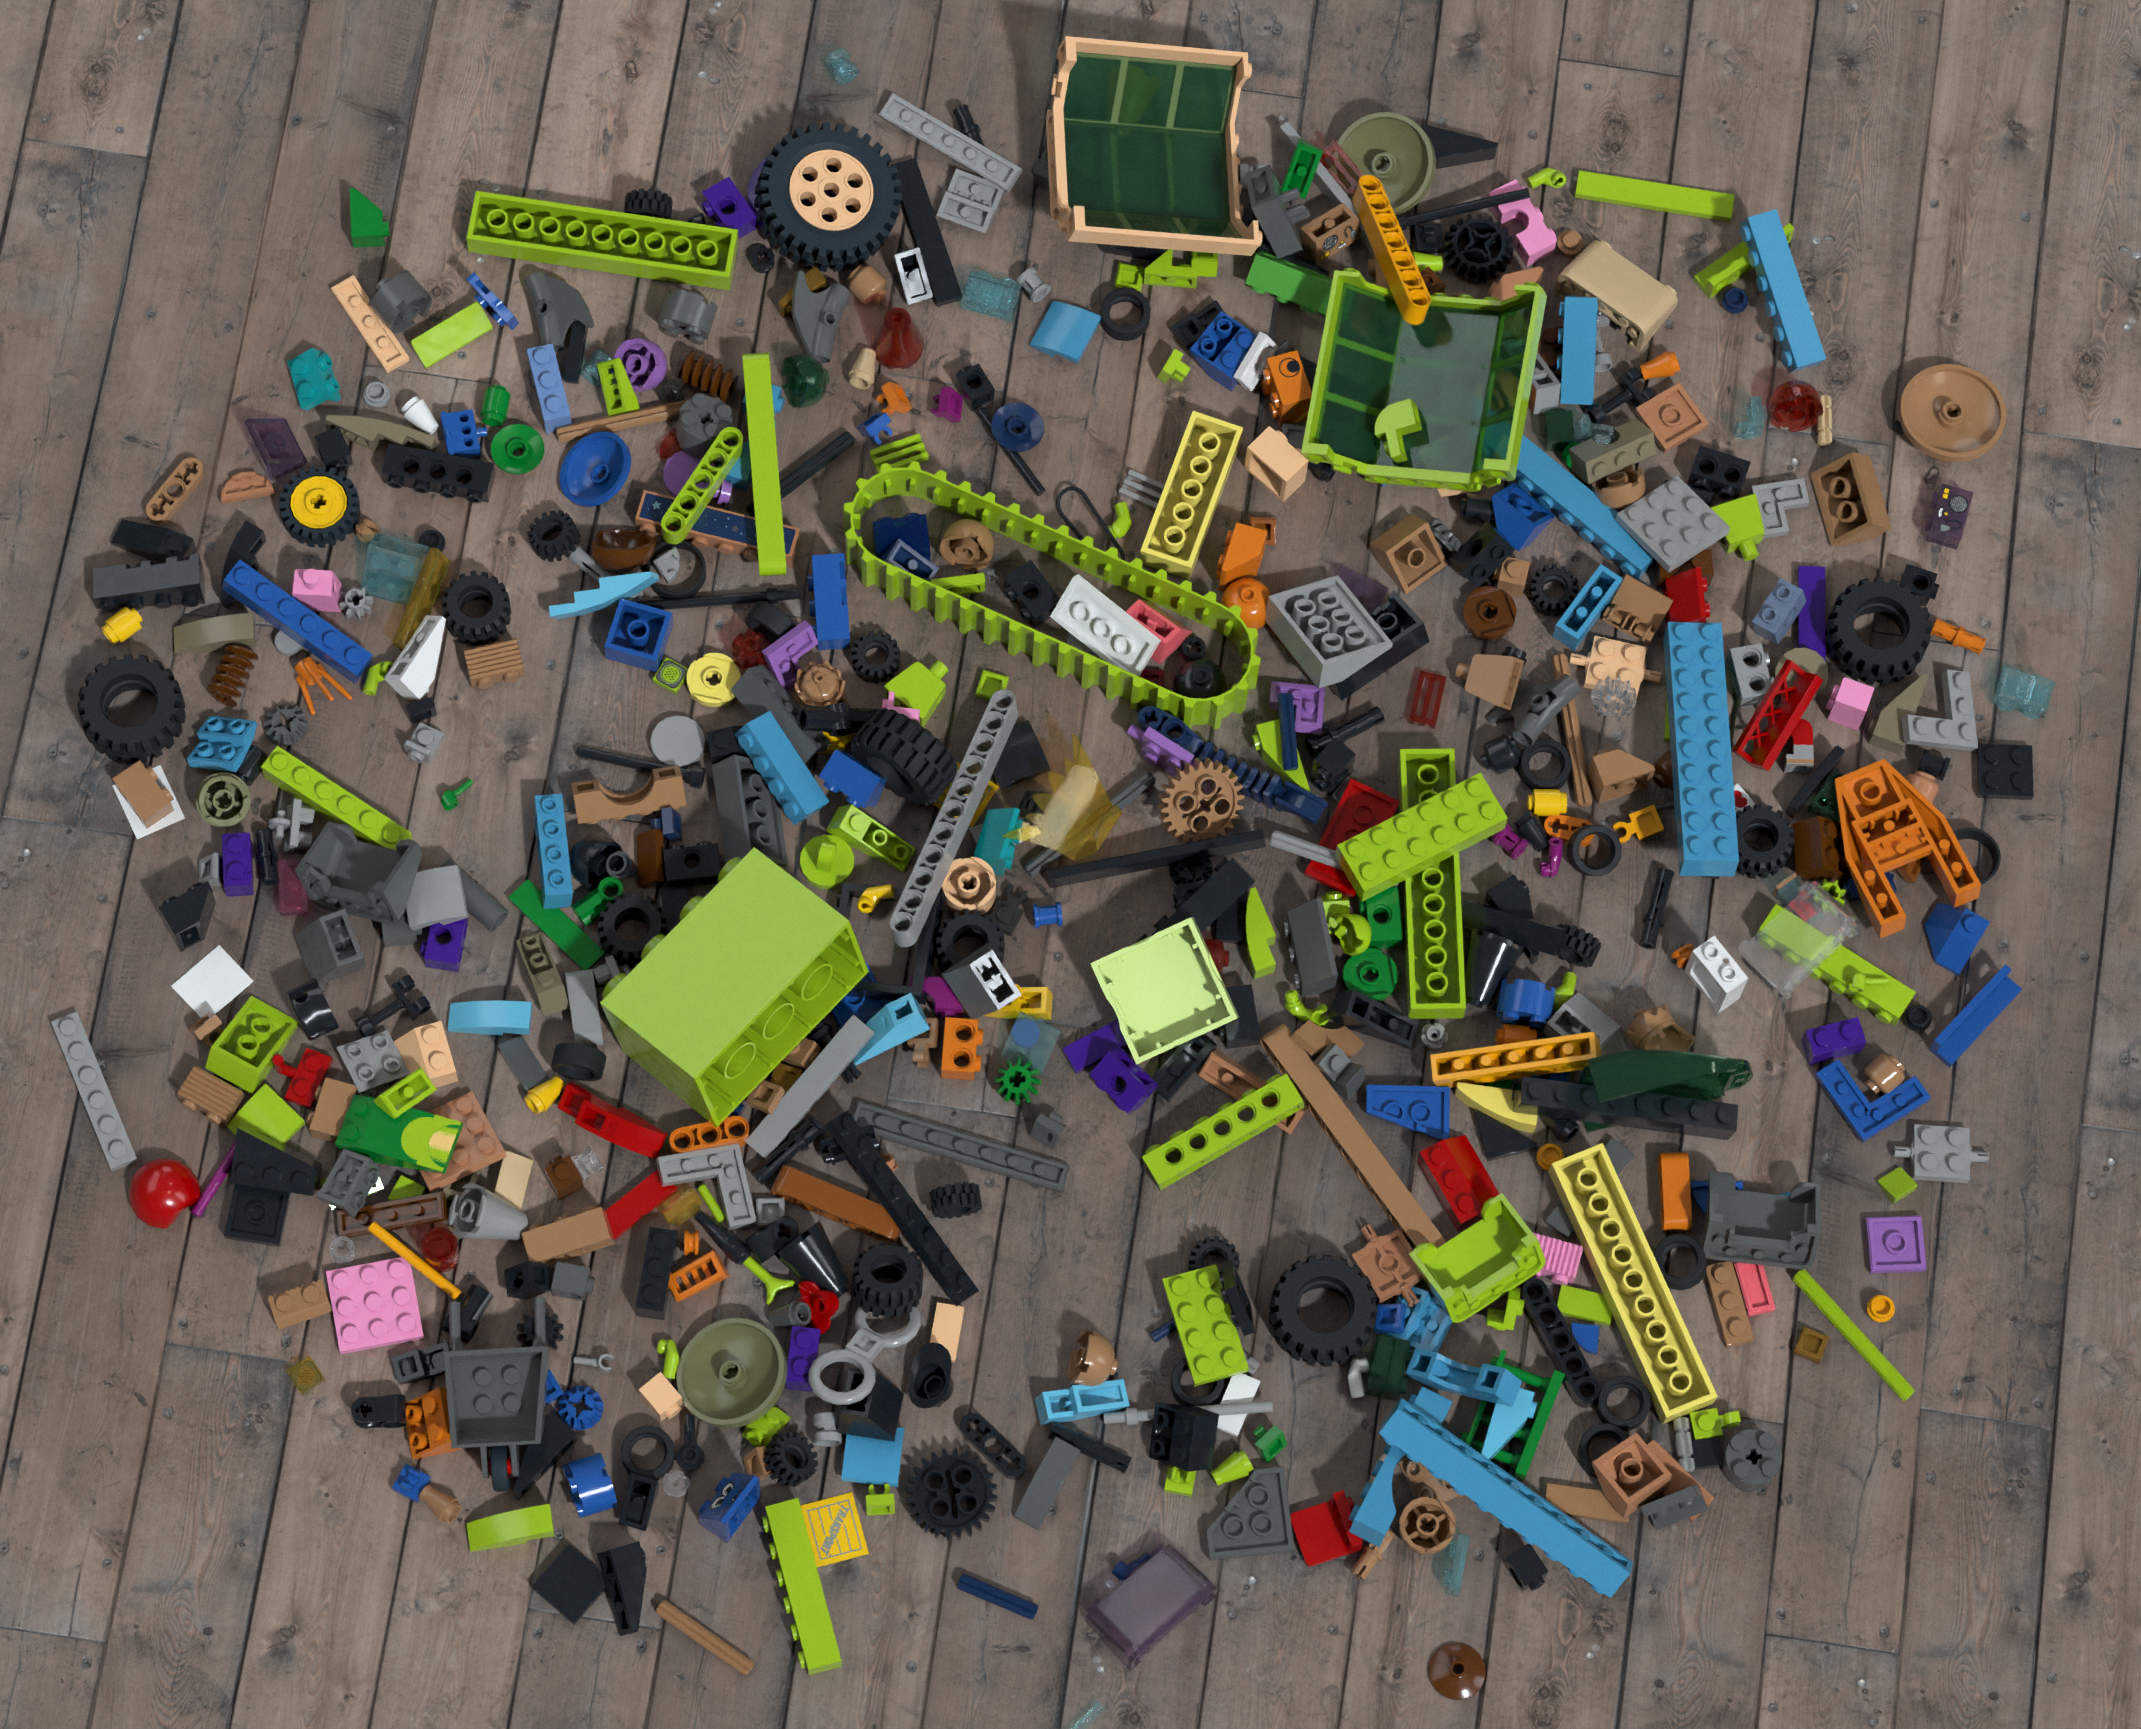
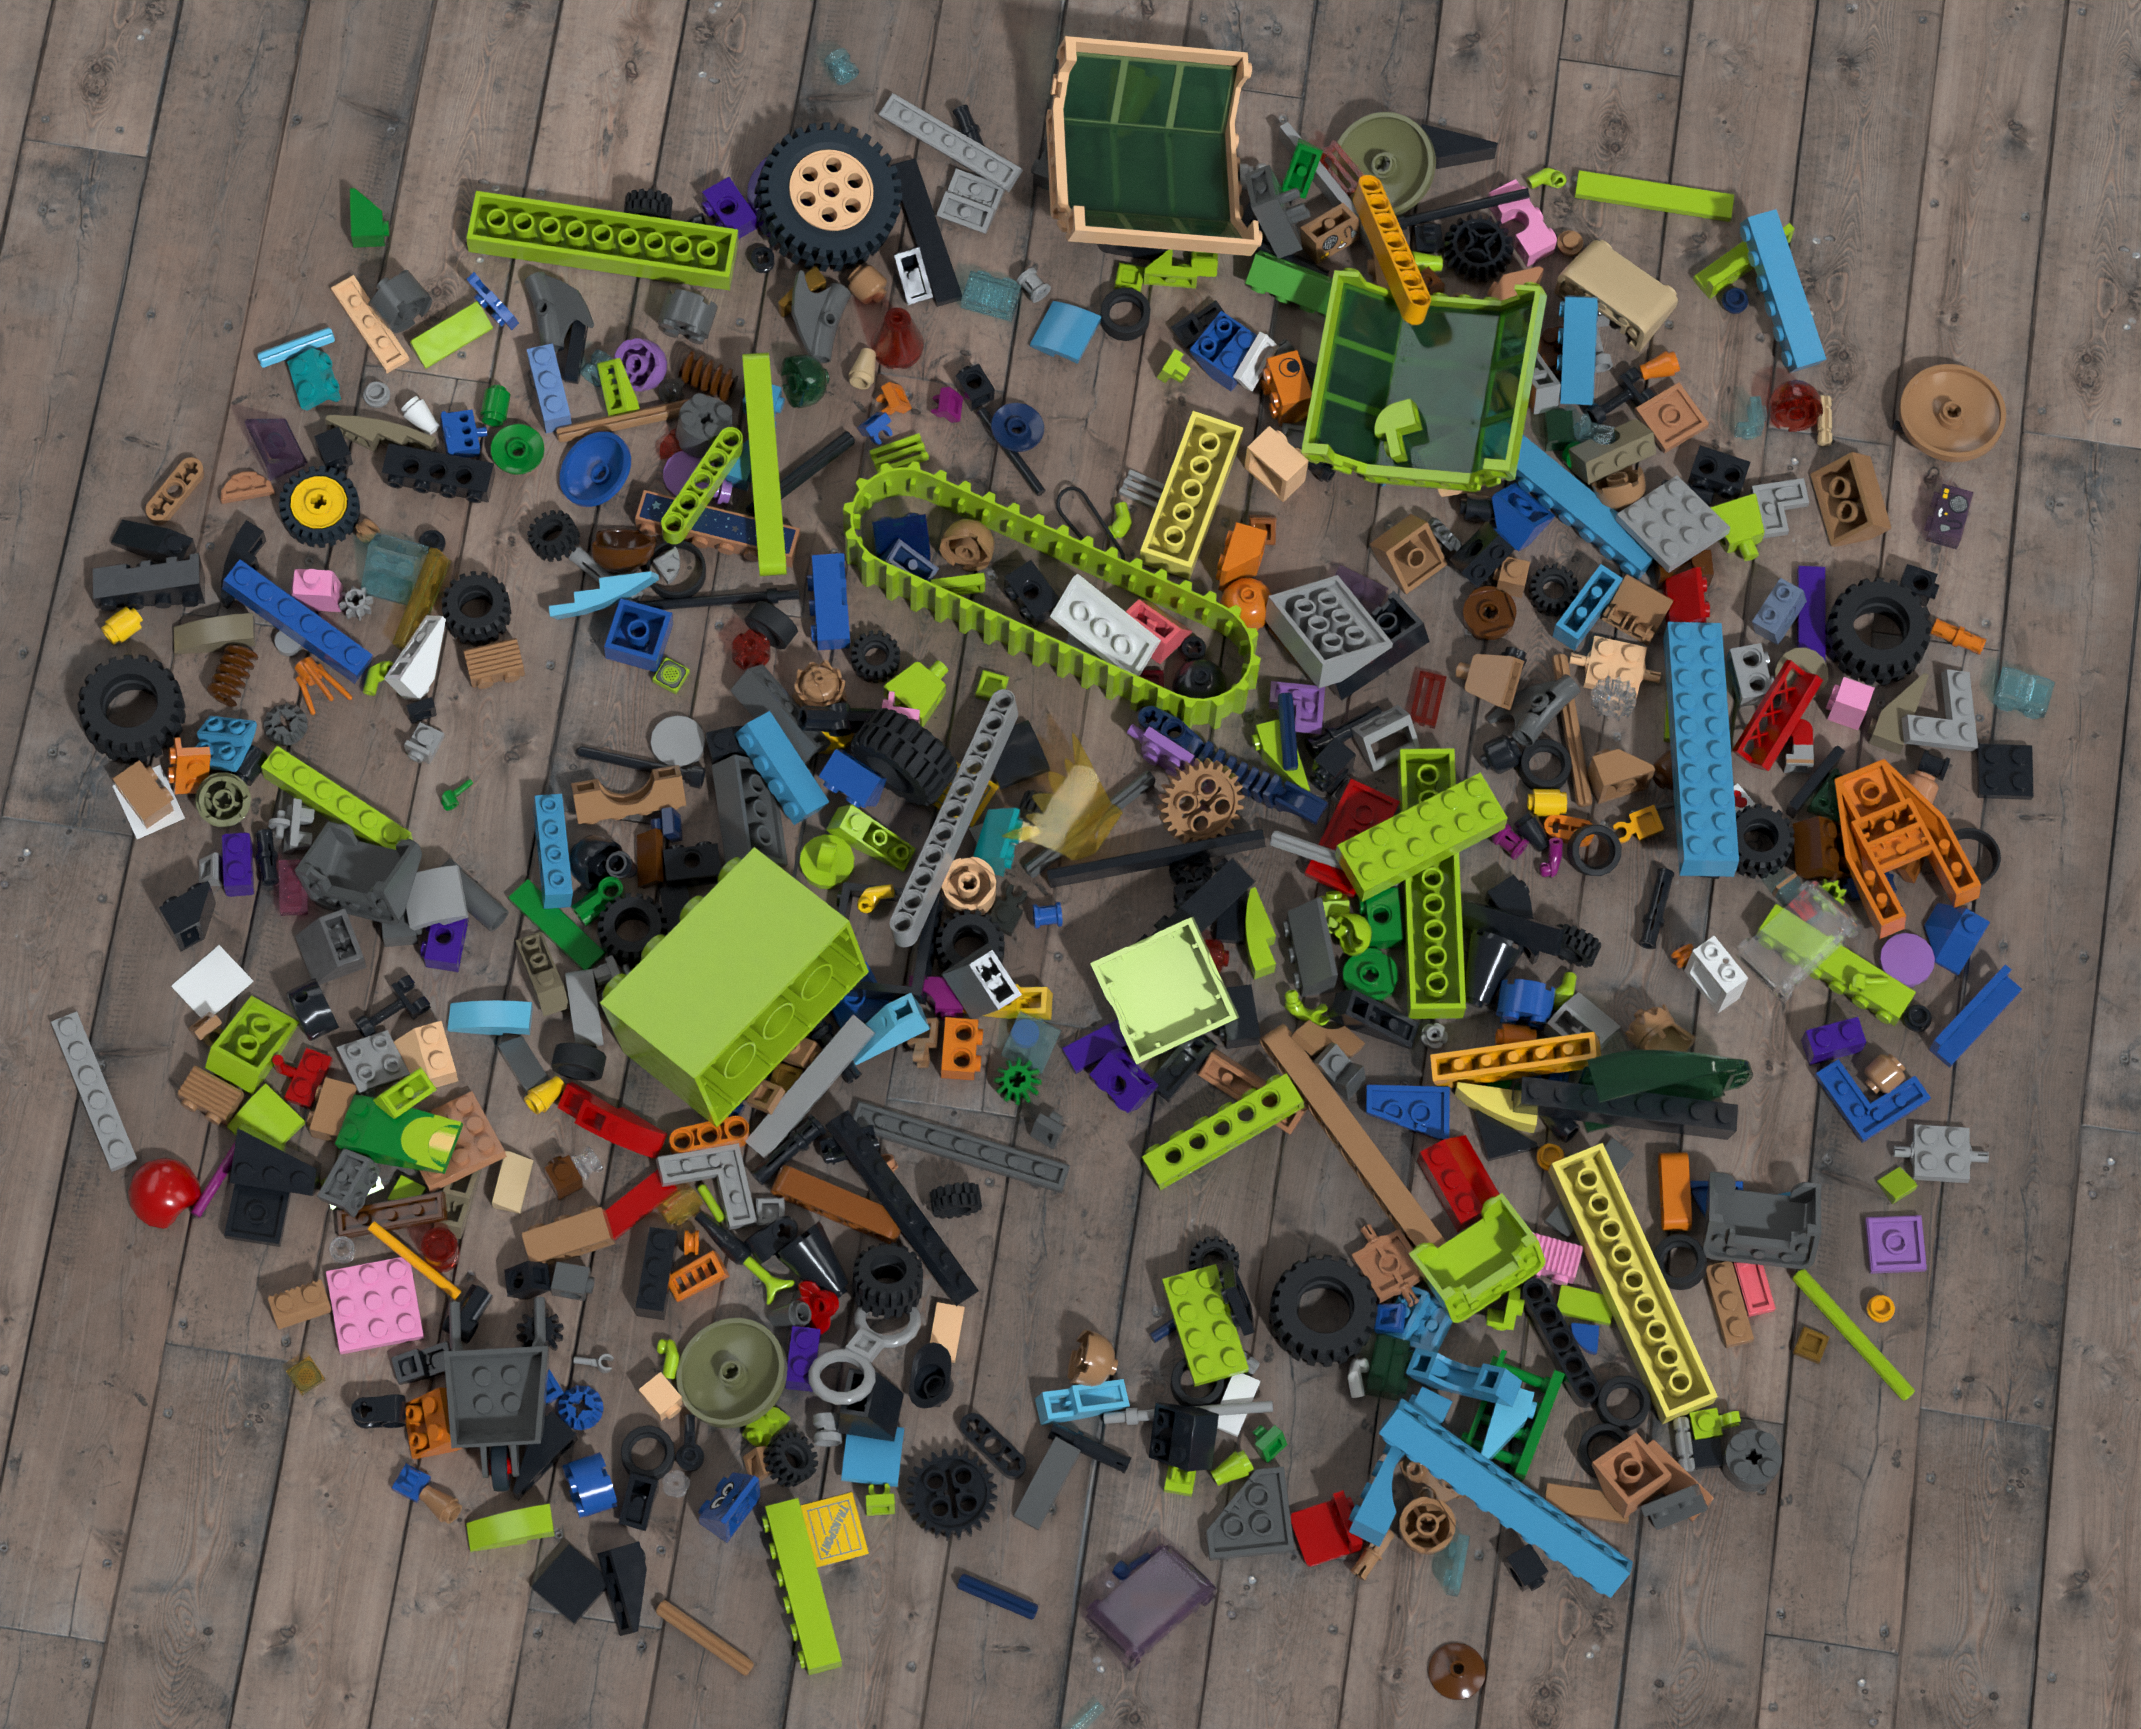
(188, 767): none -> orange bracket
(295, 347): none -> medium azure axle
(485, 1215): light grey cone -> none
(704, 668): light yellow plate -> none
(784, 652): medium lavender plate -> none
(1380, 727): none -> light grey tile
(1907, 959): none -> medium lavender tile

